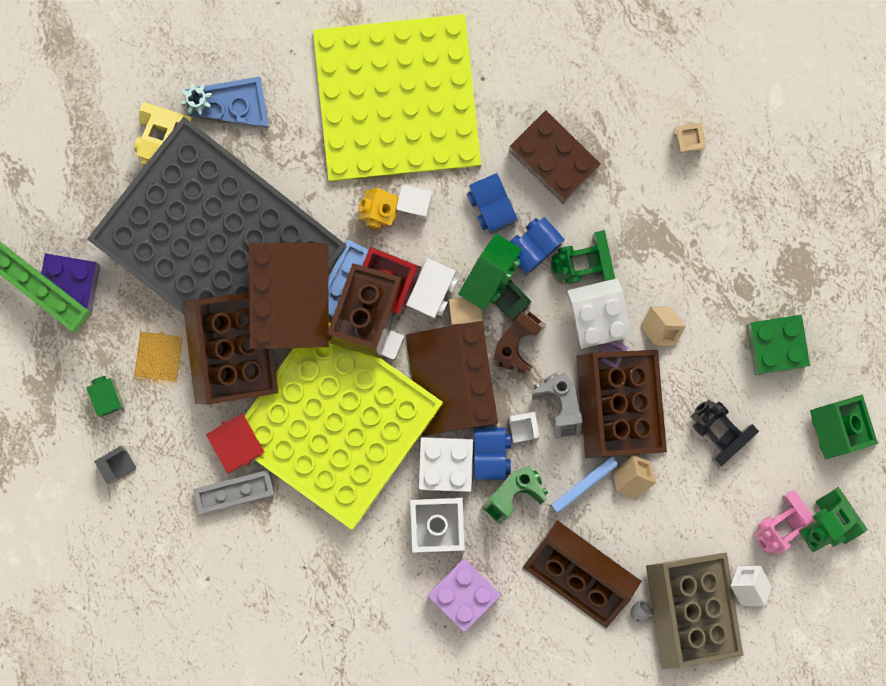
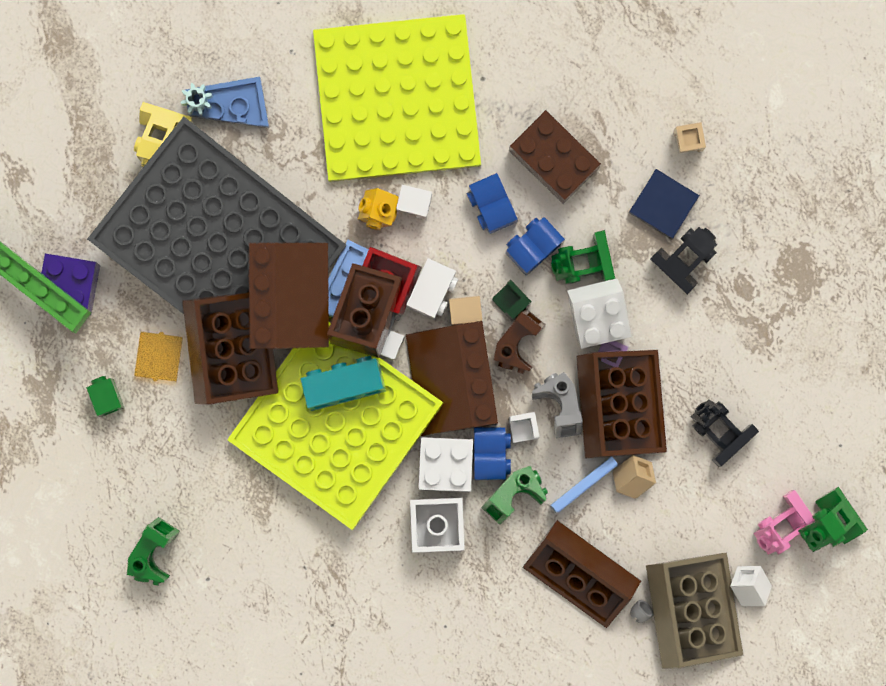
(115, 464): dark grey panel -> none
(141, 560): none -> green tile
(233, 492): light grey plate -> none
(235, 443): red piece -> none
(342, 383): none -> teal brick
(464, 594): lavender brick -> none
(491, 272): green brick -> none
(663, 326): tan panel -> none
(664, 204): none -> dark blue tile
(701, 243): none -> black tile
(778, 345): green brick -> none
(843, 427): green slope -> none

